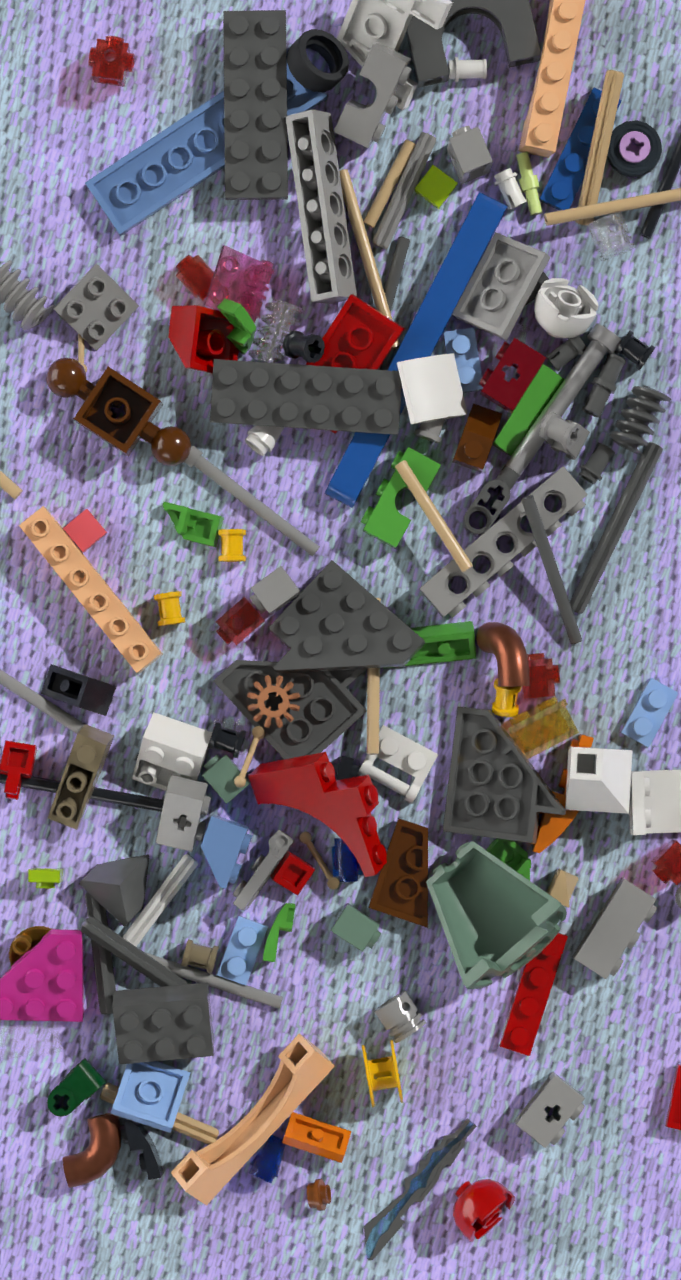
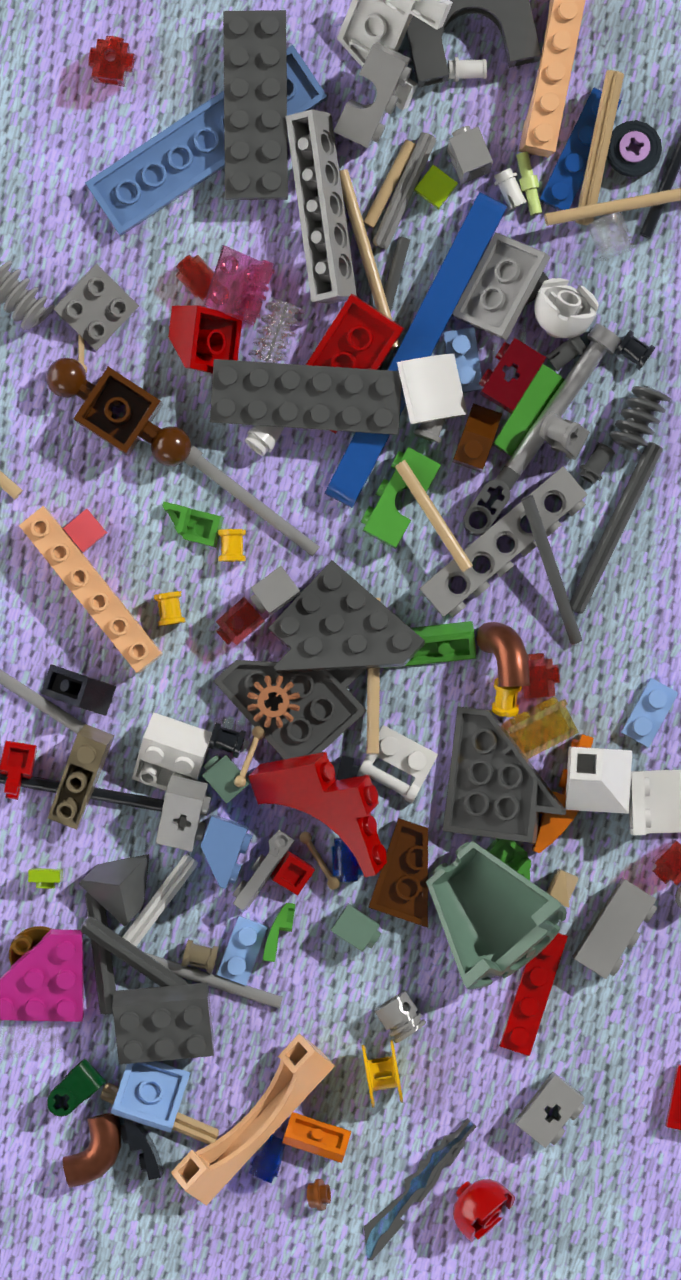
(244, 327): bright green slope -> none
(299, 345): black bush -> none
(329, 49): black tyre -> none
(604, 385): dark grey pin -> none

